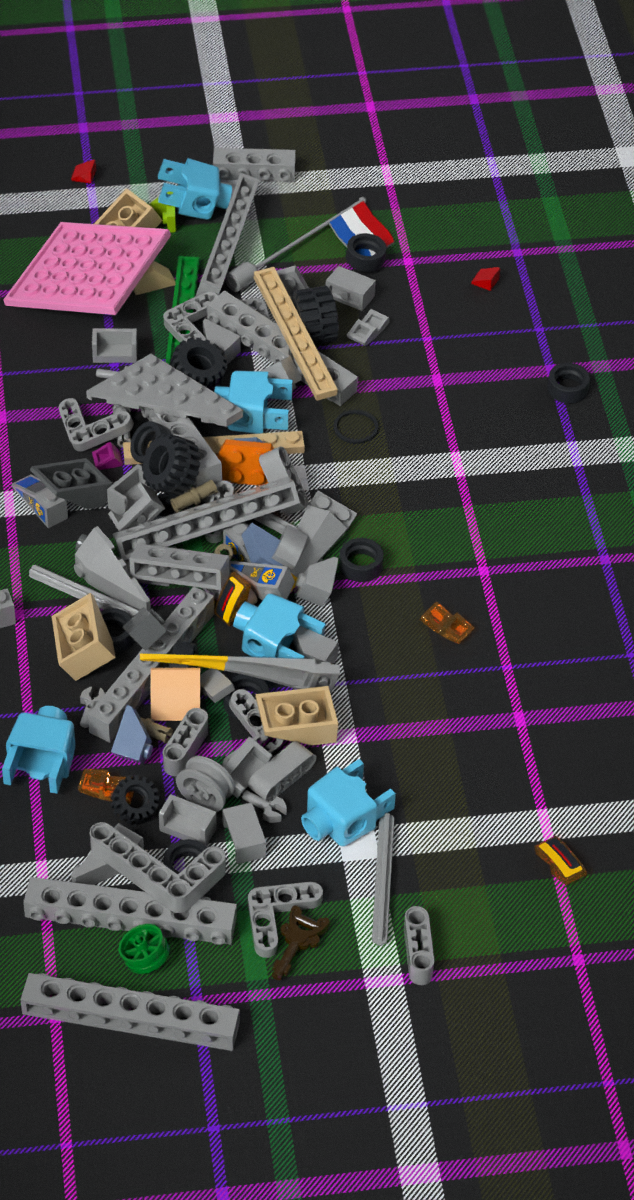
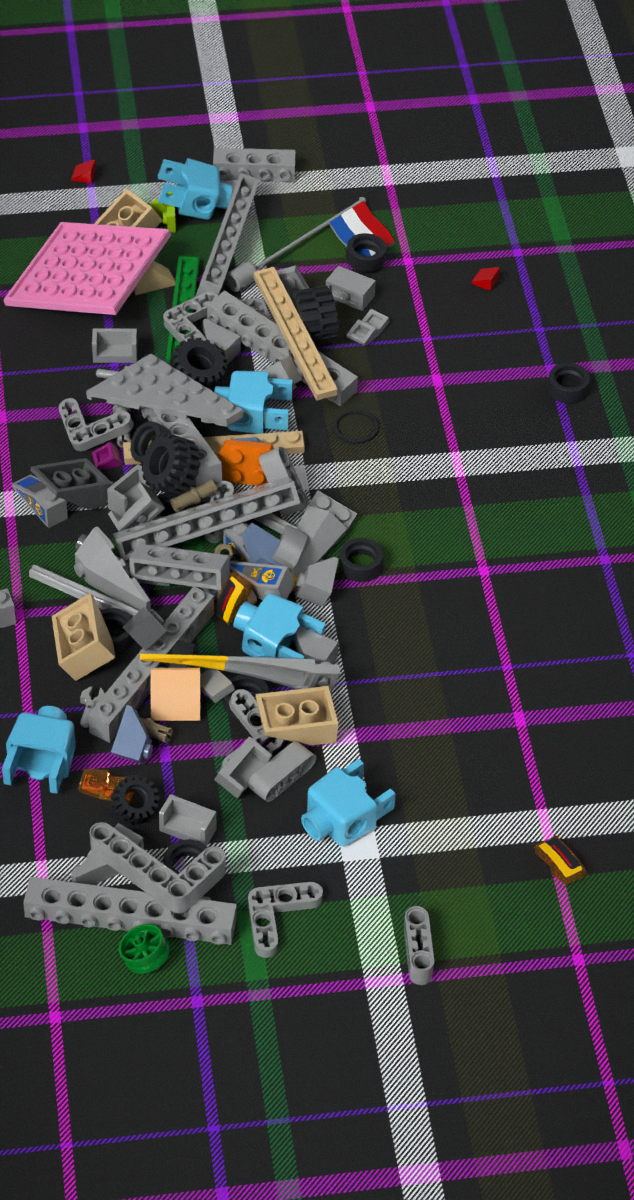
(138, 1021): light grey brick -> none
(185, 741): light grey beam -> none
(205, 783): light grey wheel -> none
(245, 832): light grey panel -> none
(267, 806): light grey bar -> none
(298, 938): dark brown piece -> none
(383, 880): light grey axle -> none
(444, 623): clear orange slope -> none

